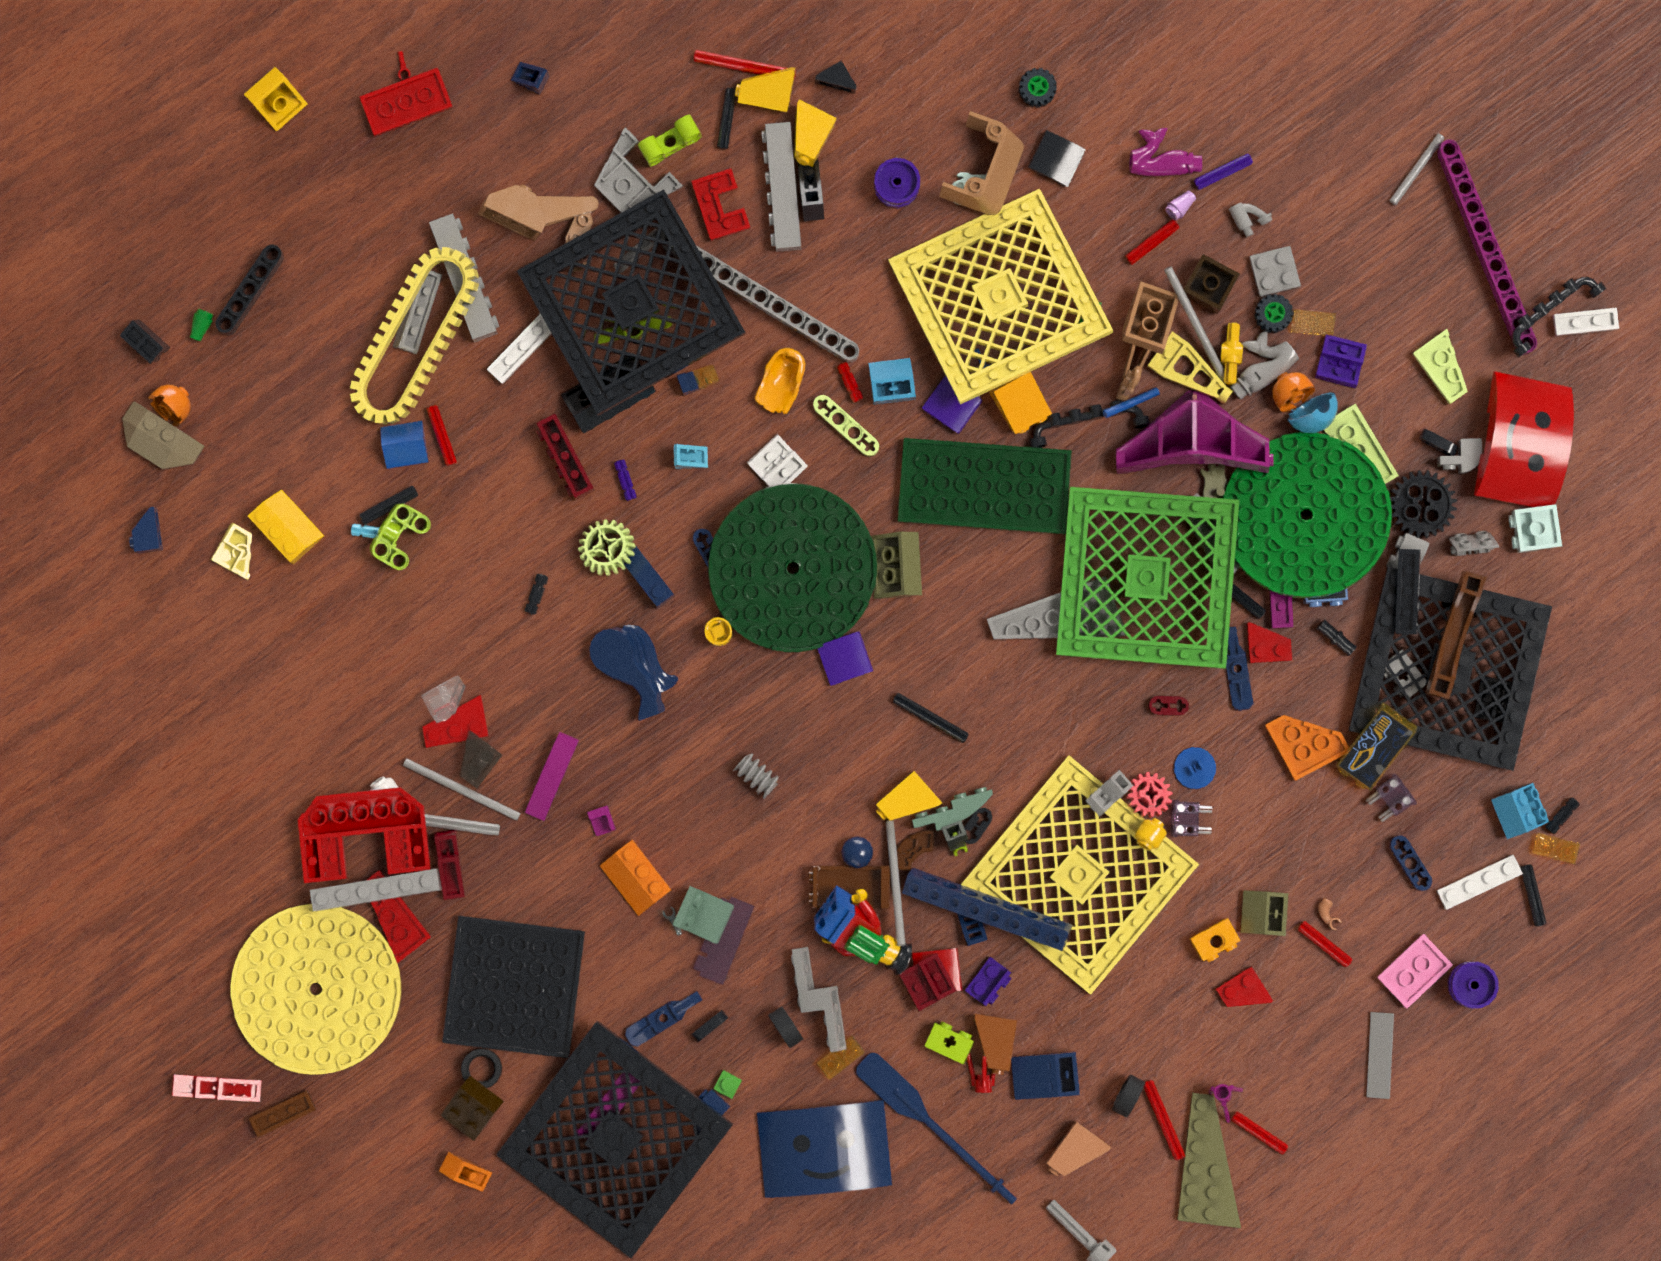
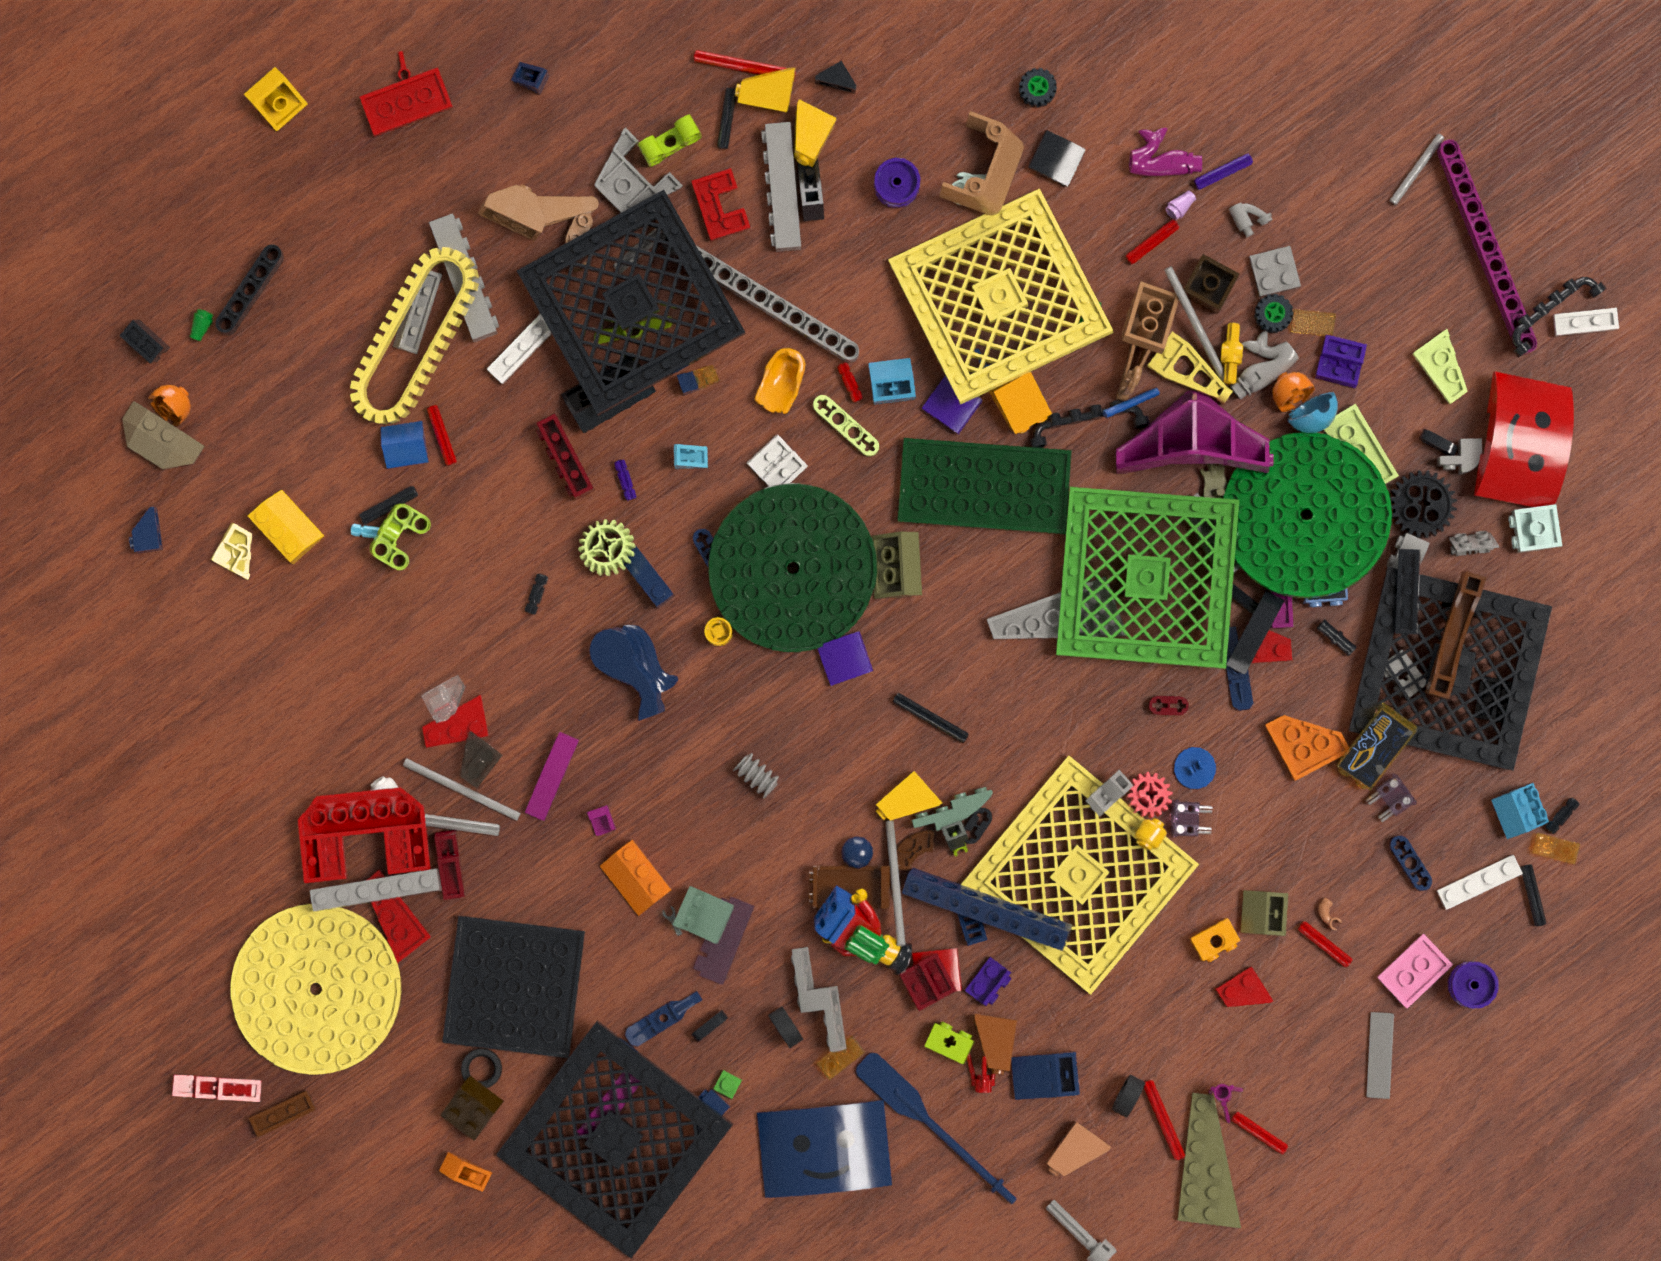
(1255, 632): none -> black slope

